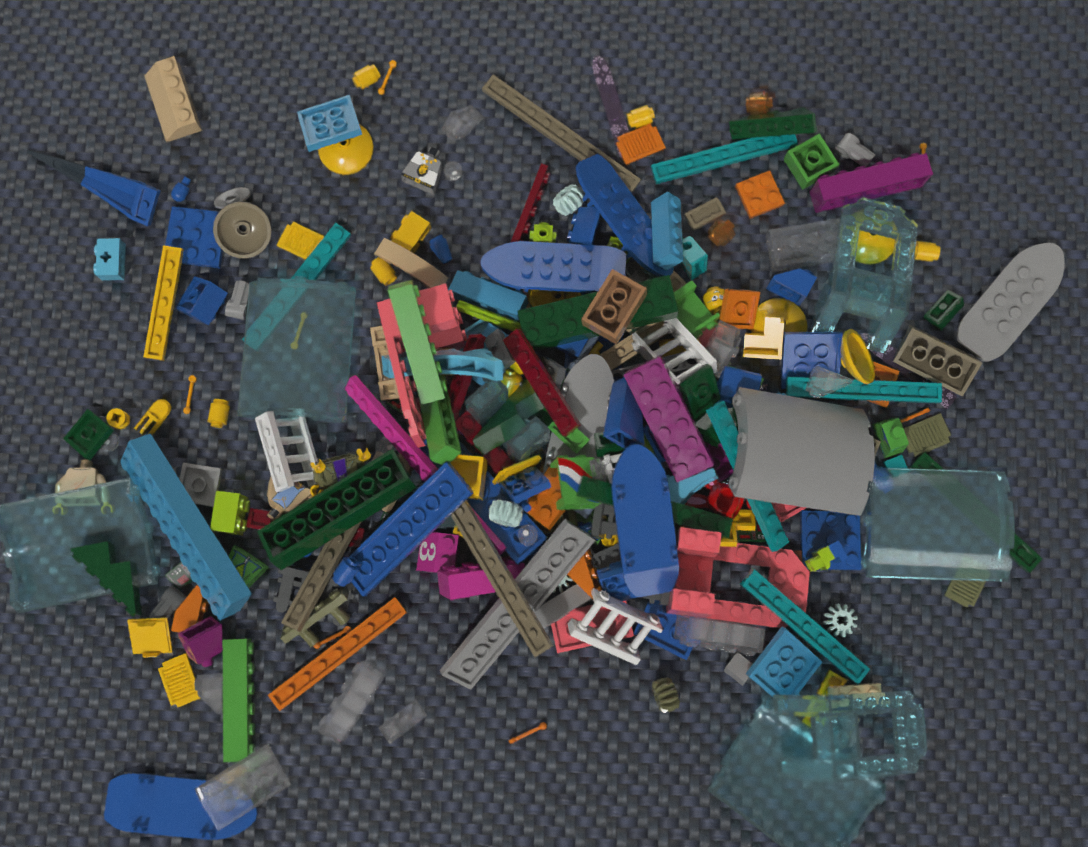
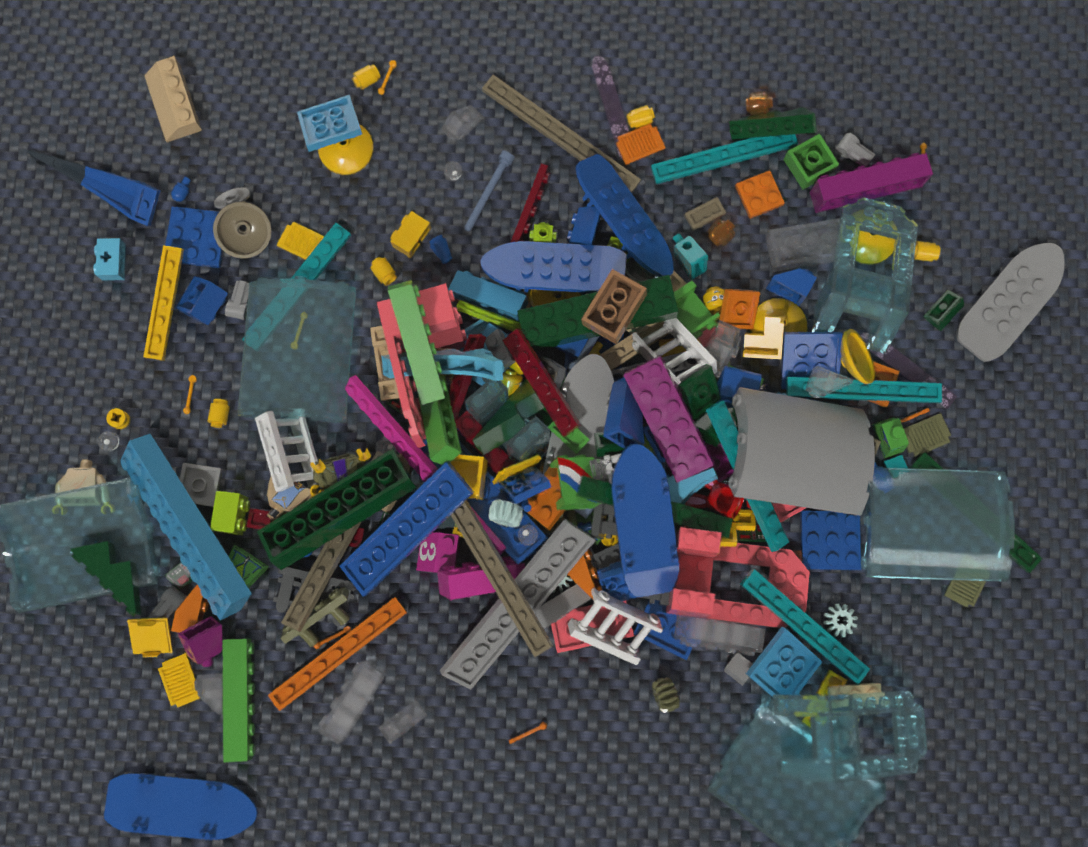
(88, 434): dark green plate -> none
(157, 413): yellow arm -> none
(242, 787): clear brick -> none
(346, 571): blue brick -> none
(410, 263): tan slope -> none
(424, 171): torso -> none
(505, 160): none -> sand blue piece
(568, 200): light aqua gear -> none
(667, 231): dark azure brick -> none
(823, 556): lime hips -> none
(937, 360): dark tan slope -> none

